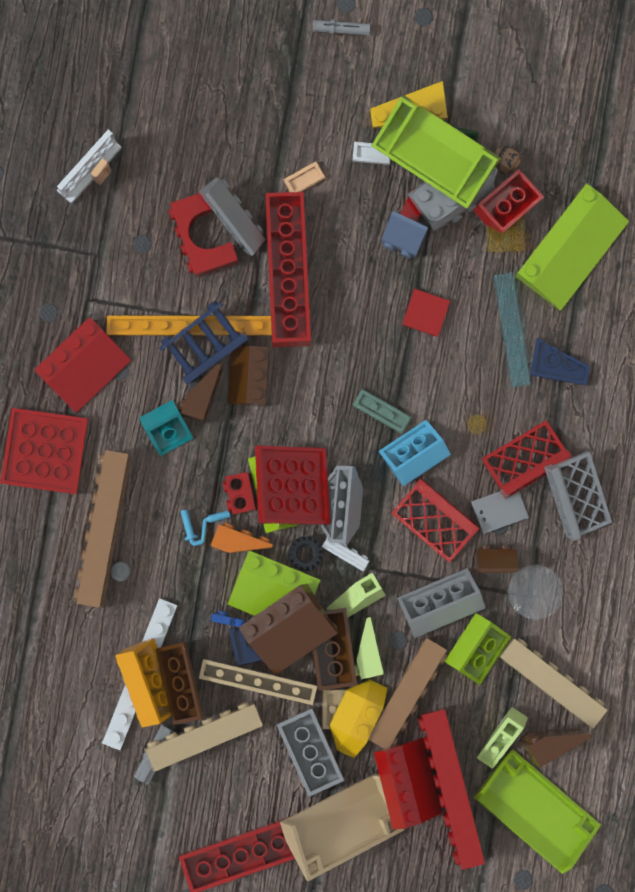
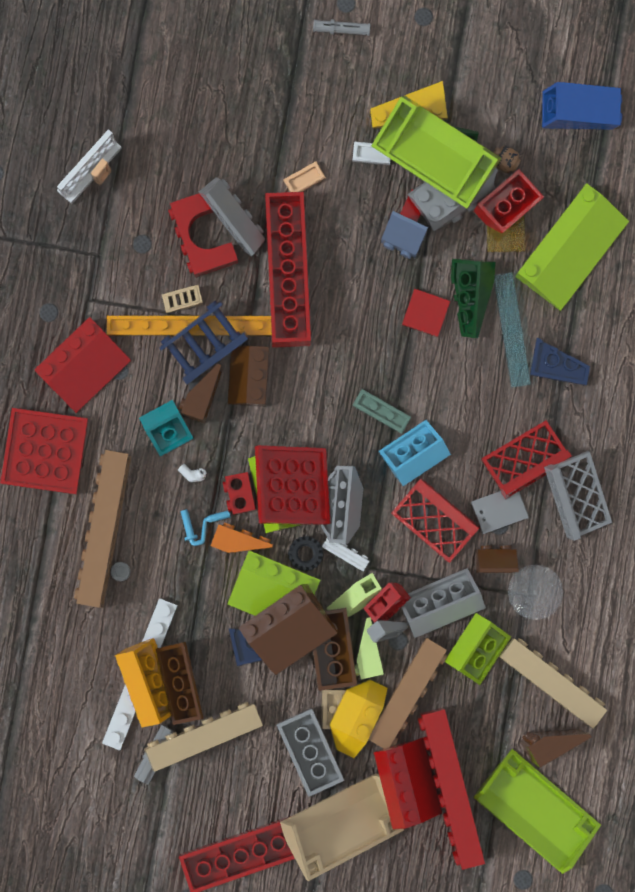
(188, 290): none -> tan slope
(192, 475): none -> white arm
(222, 617): blue plate -> none
(258, 681): tan brick -> none
(386, 630): none -> light grey slope
(387, 602): none -> red brick
(473, 289): none -> dark green wedge
(476, 424): clear yellow plate -> none
(502, 737): yellowish green slope -> none
(581, 107): none -> blue slope

